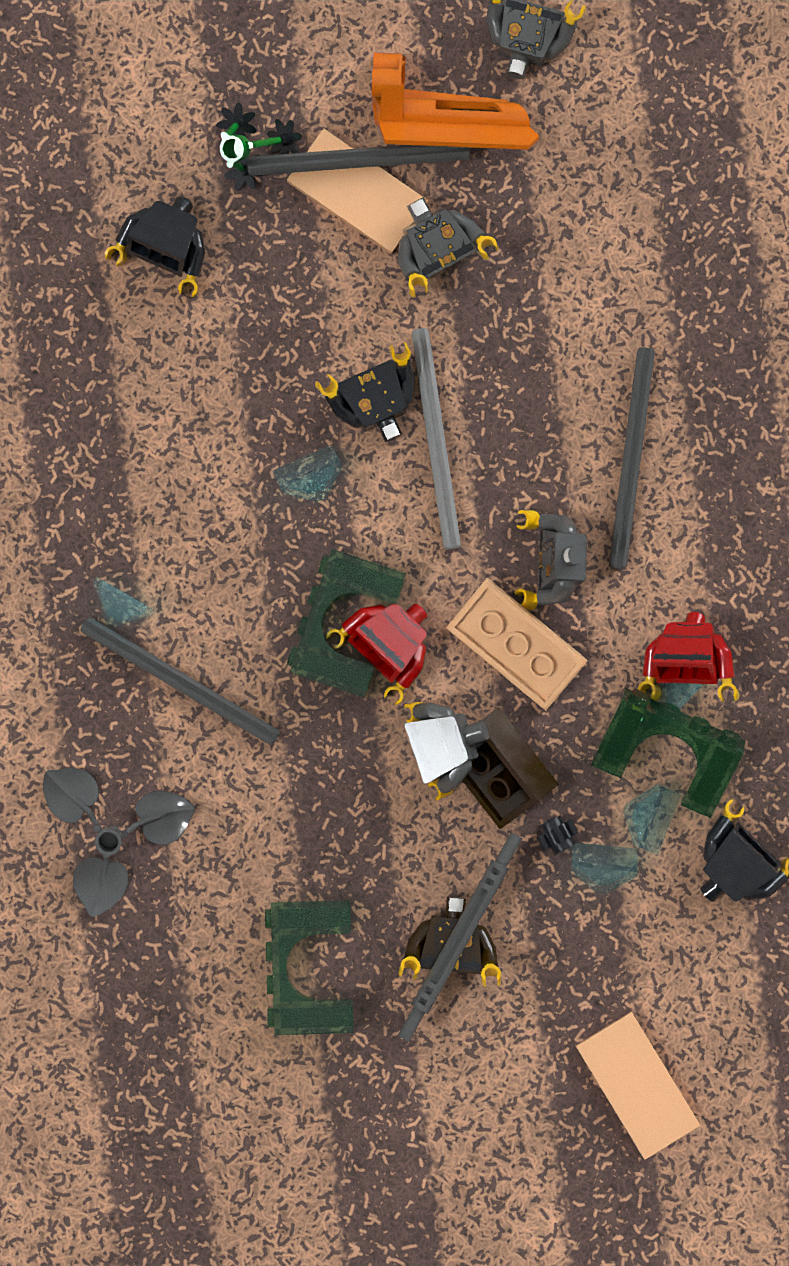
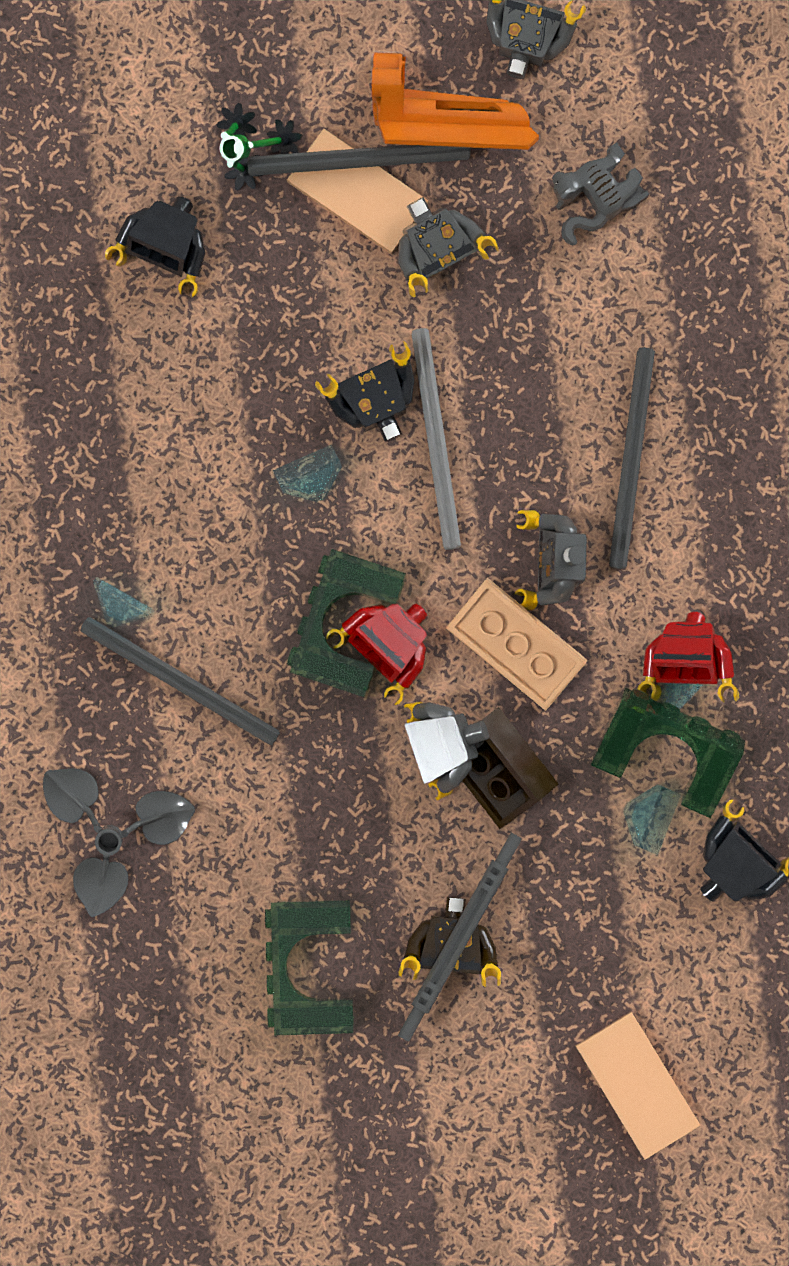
(557, 834): black gear -> none
(601, 189): none -> dark grey animal
(603, 866): clear light blue slope -> none

